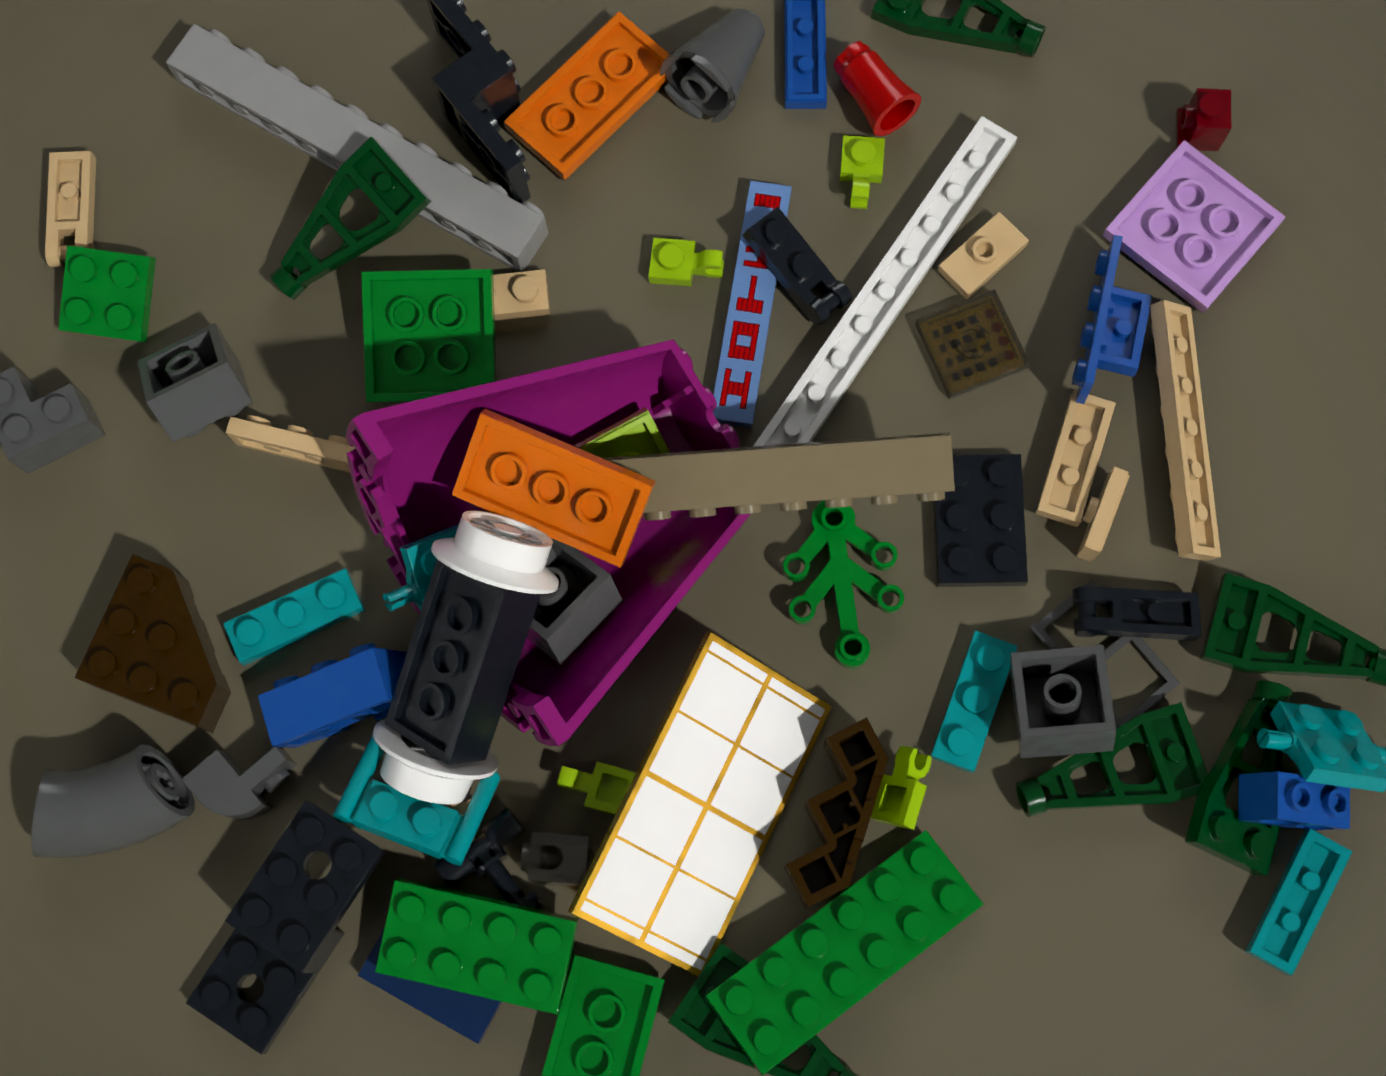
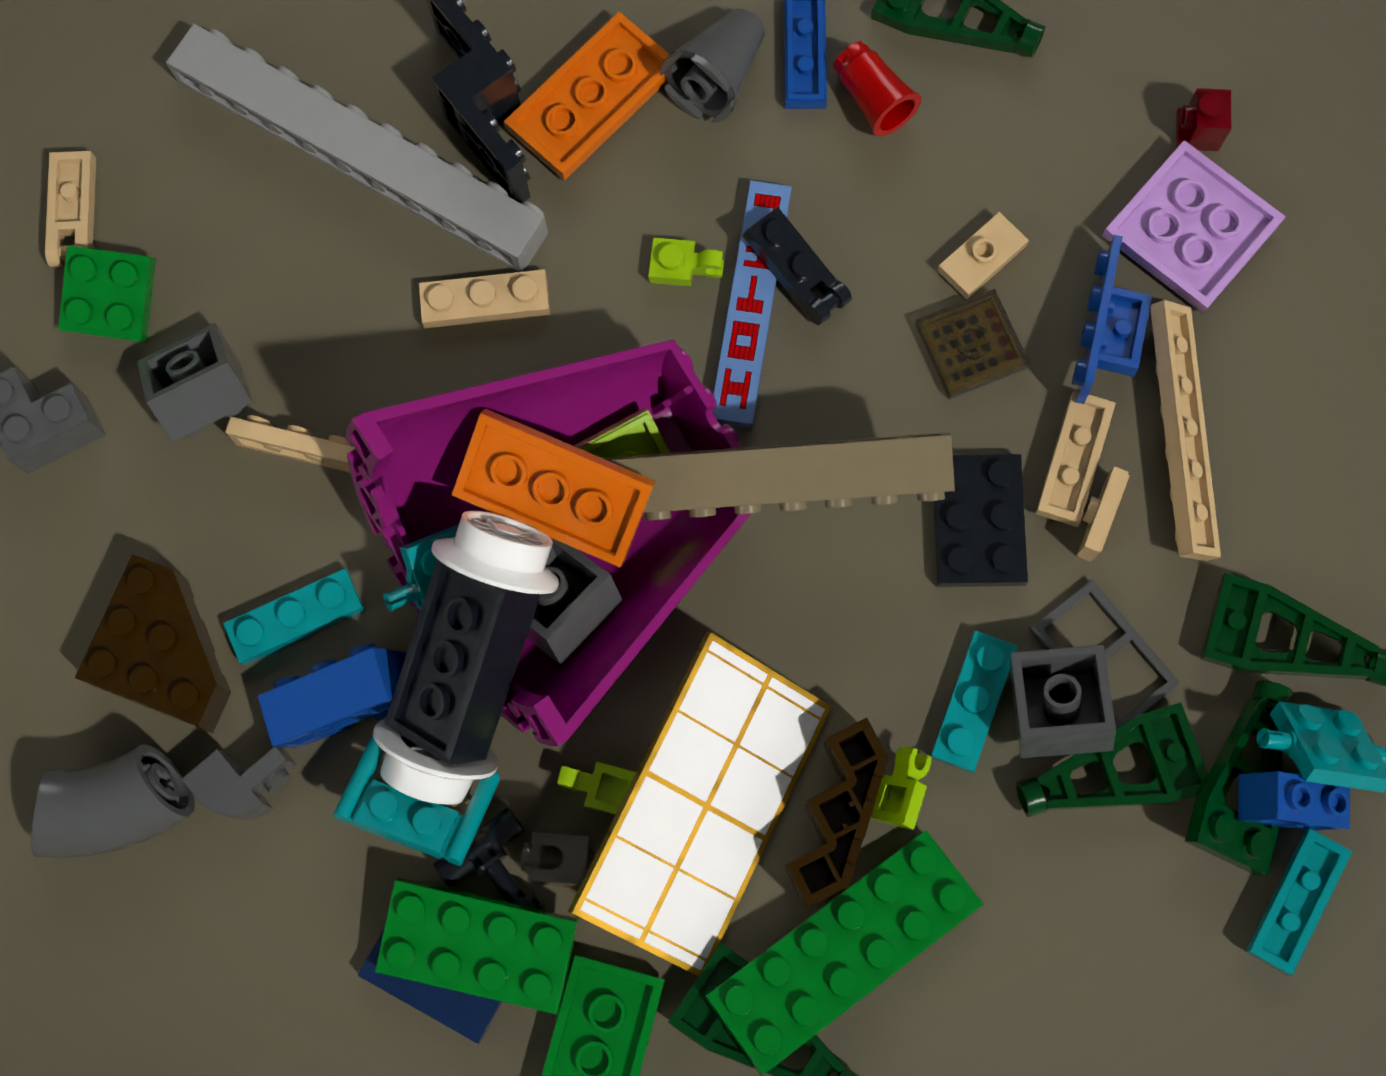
(285, 927): black bracket -> none
(386, 186): dark green plate -> none
(427, 332): green plate -> none
(842, 573): green plant -> none
(862, 164): lime plate -> none
(890, 286): white plate -> none
(1137, 613): black plate -> none

